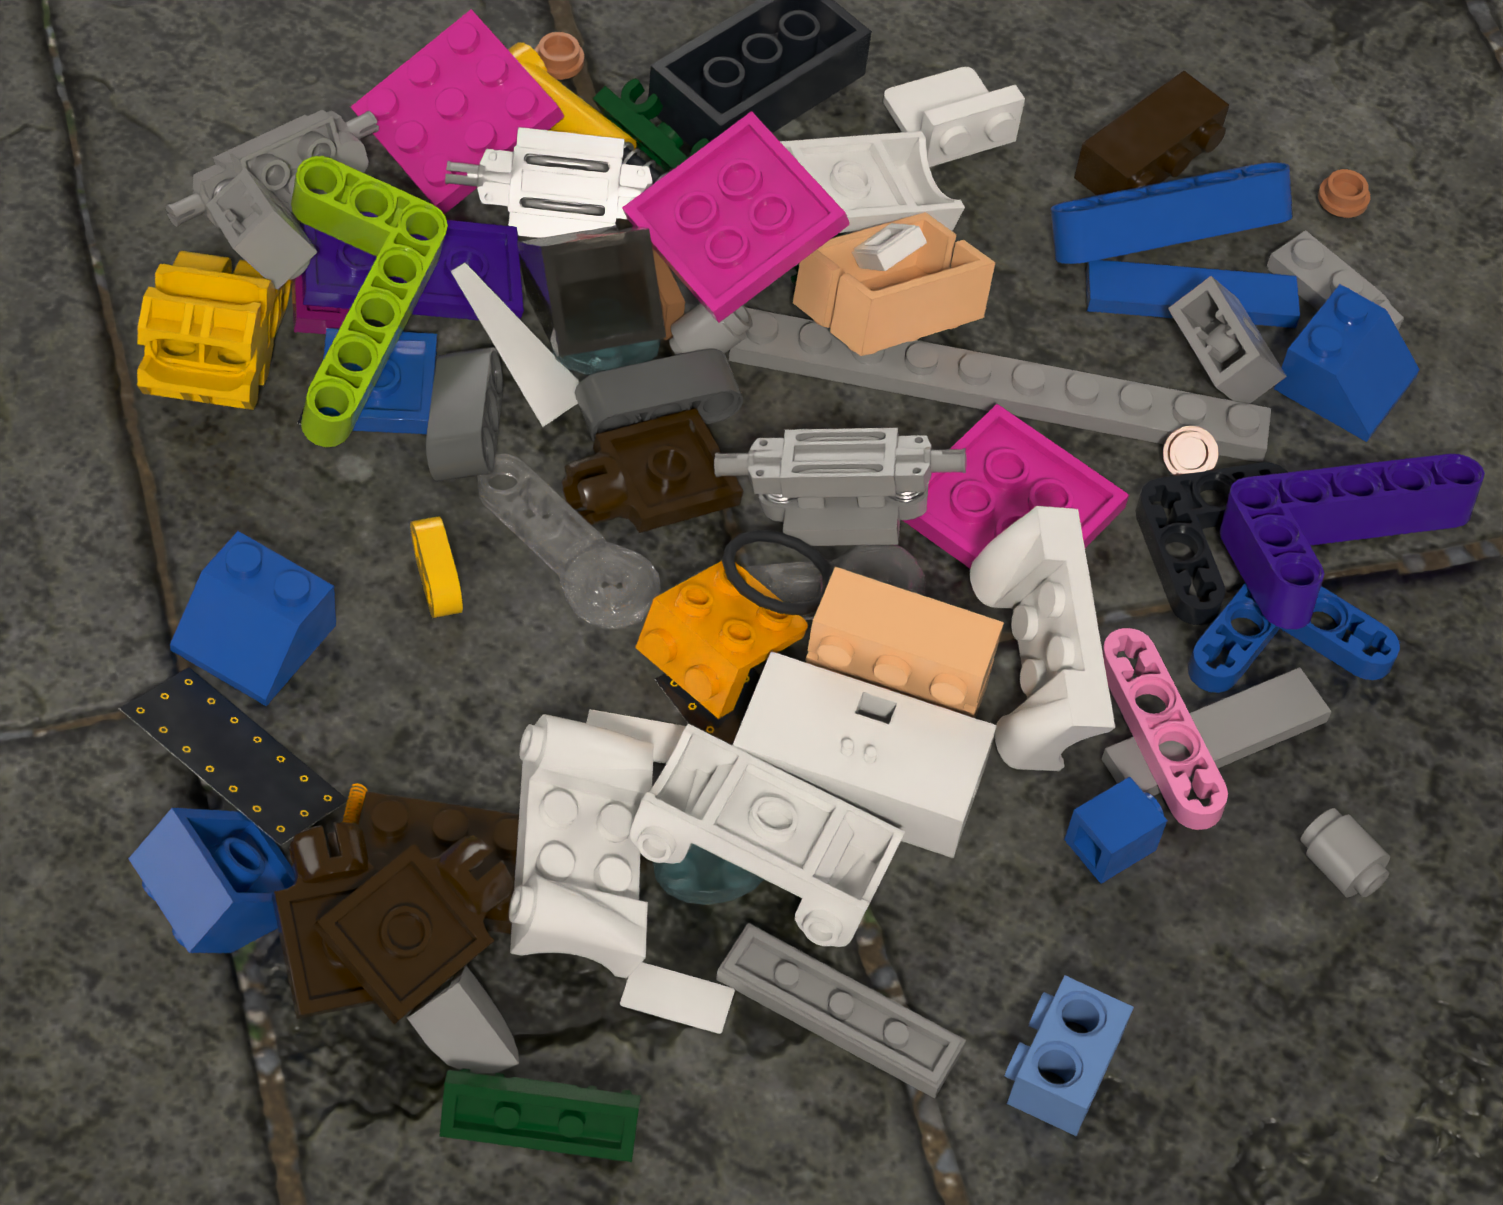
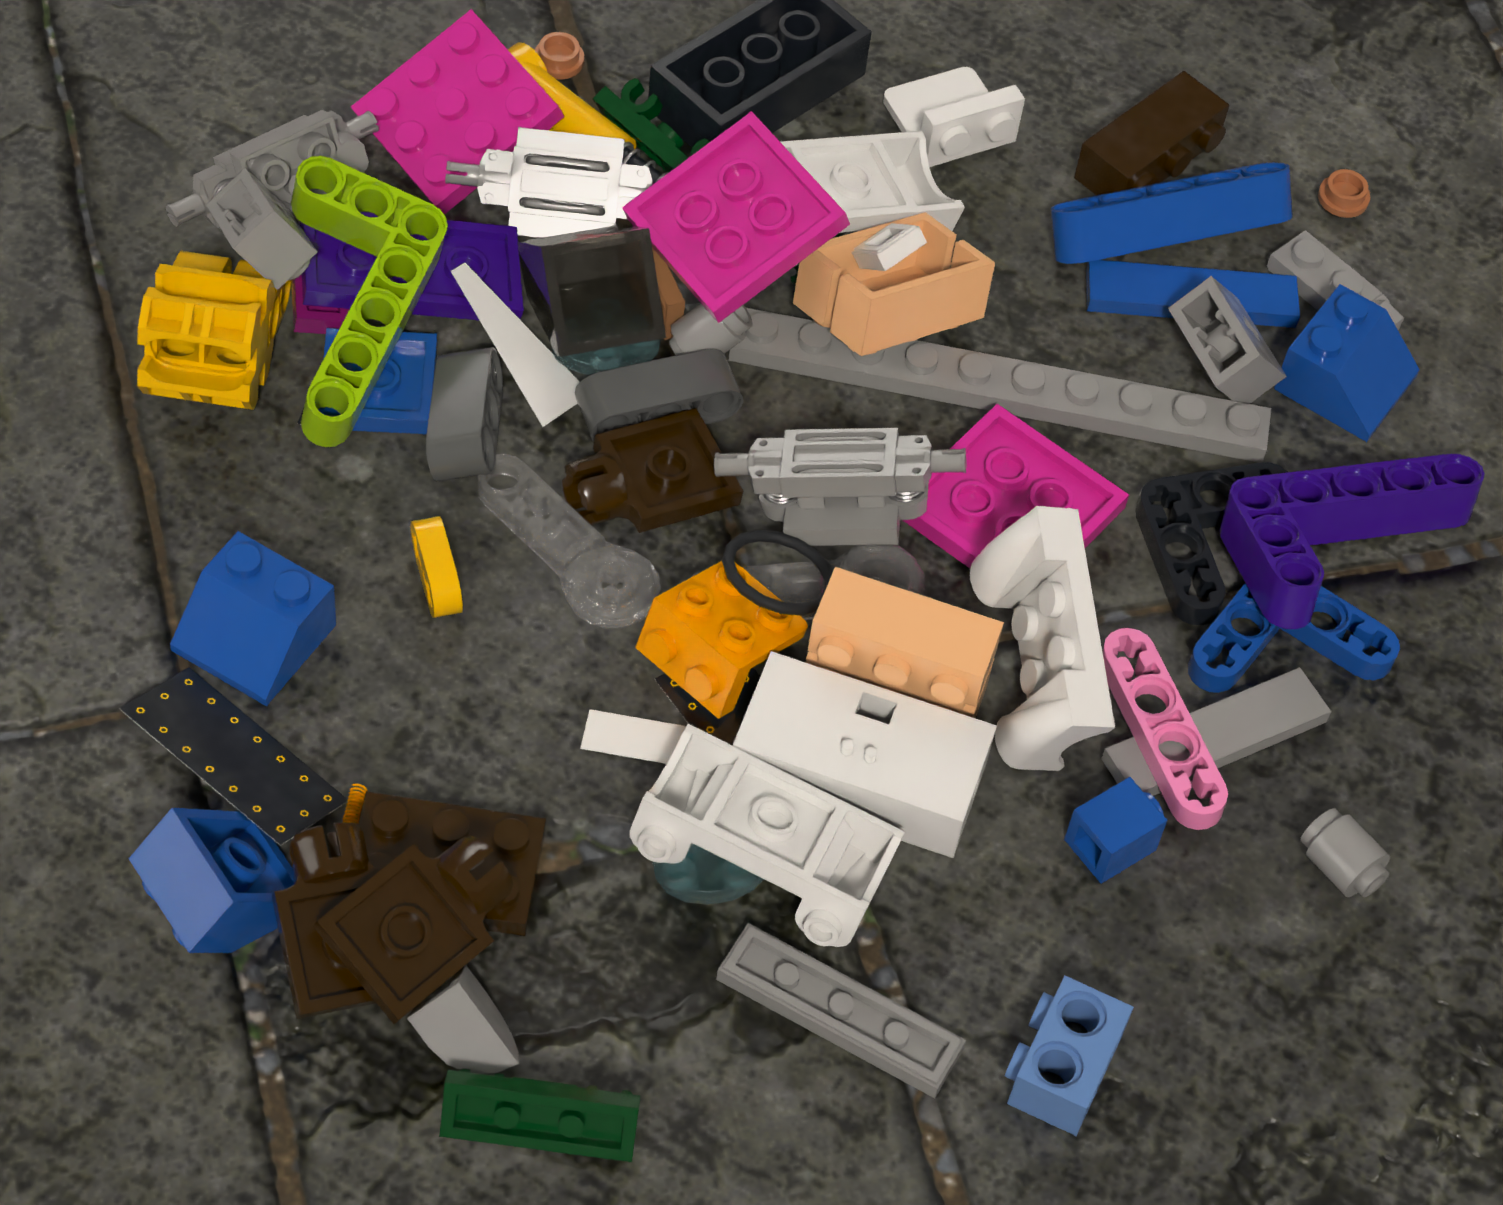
(575, 846): white piece -> none
(678, 997): white sticker -> none
(1190, 451): plate -> none

